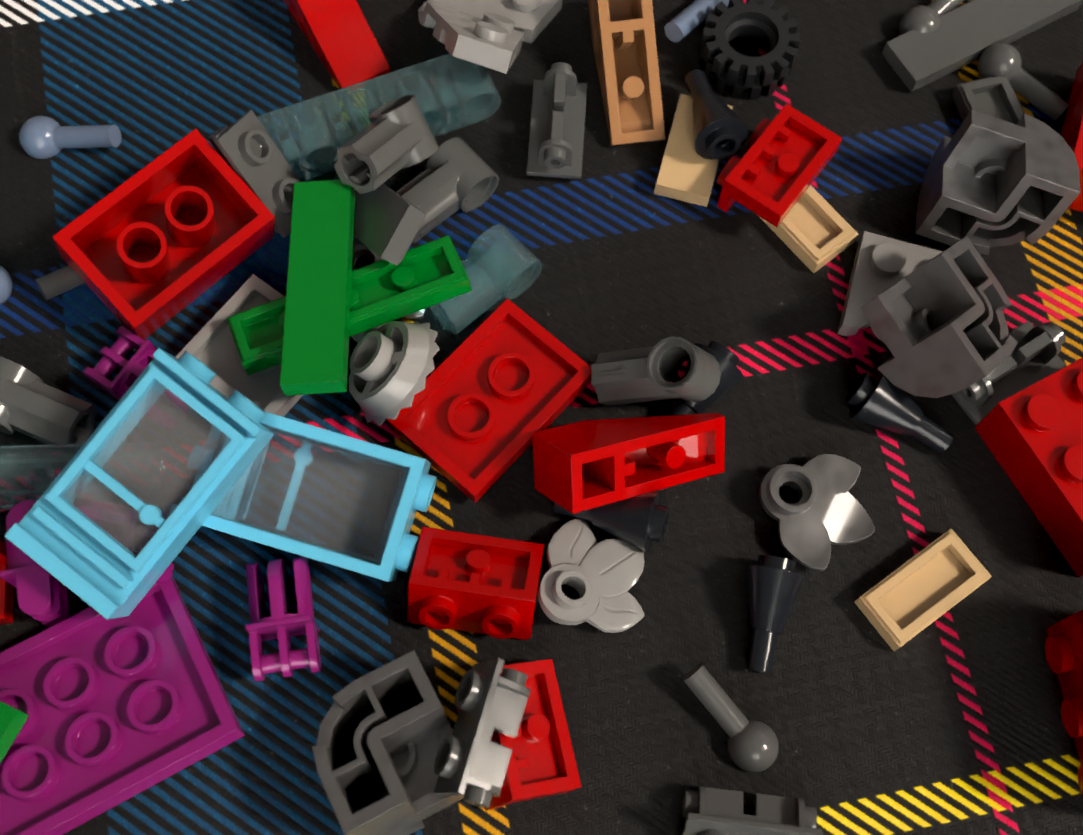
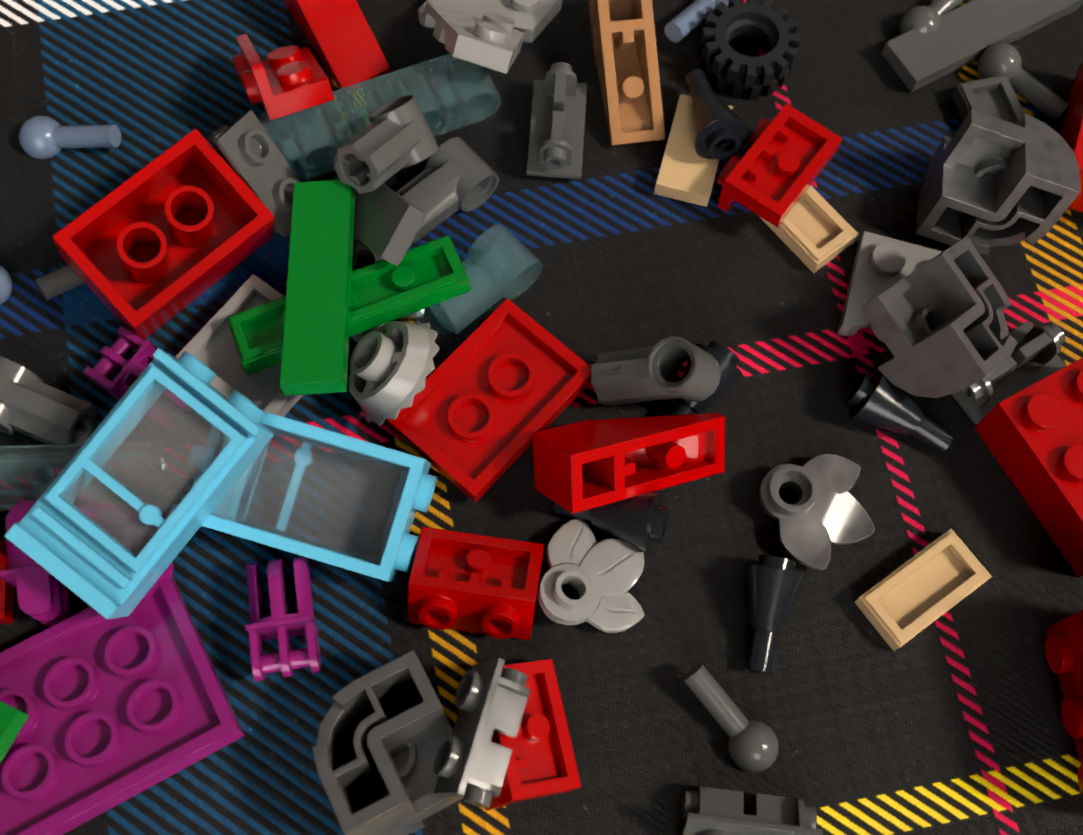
(283, 82): none -> red bracket

